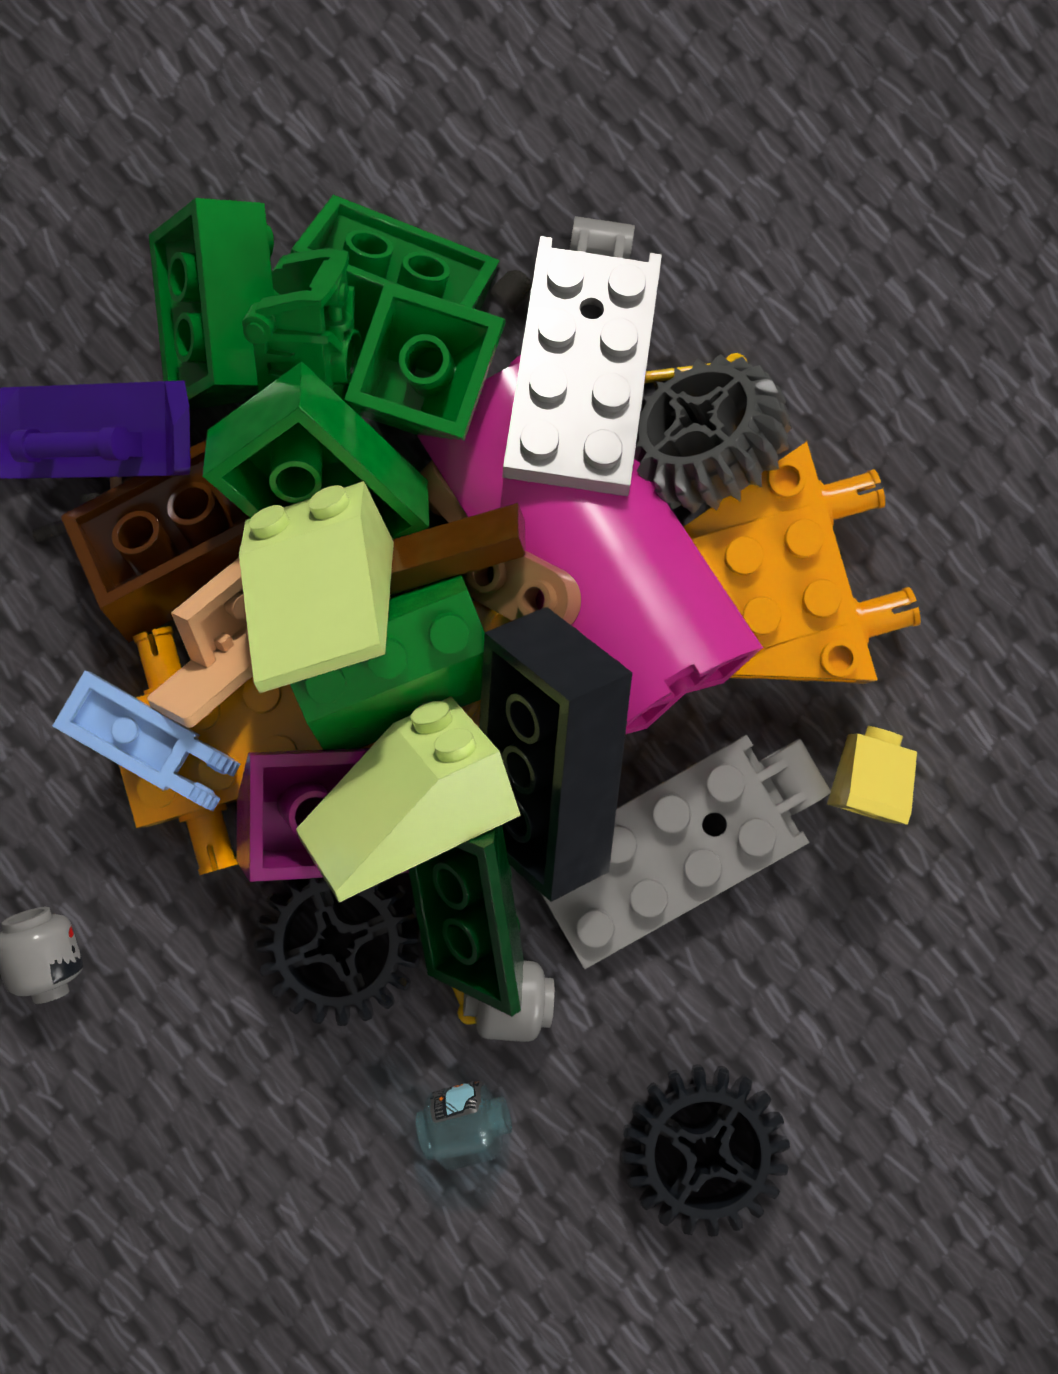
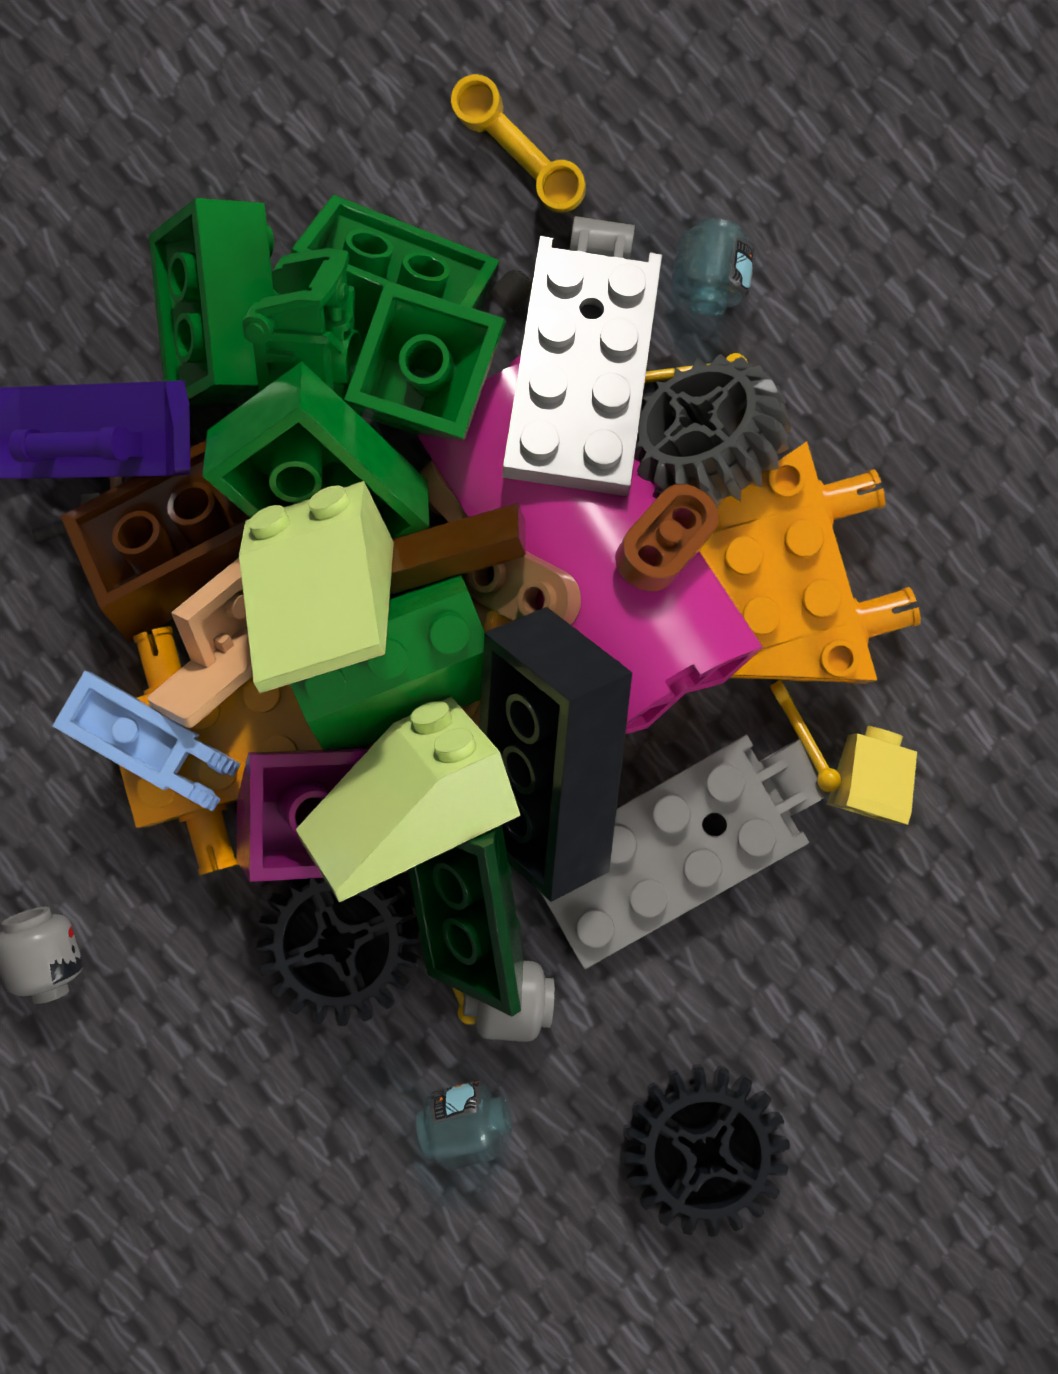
(481, 109): none -> yellow bar
(663, 540): none -> dark orange plate
(713, 266): none -> clear light blue head
(828, 778): none -> yellow hinge

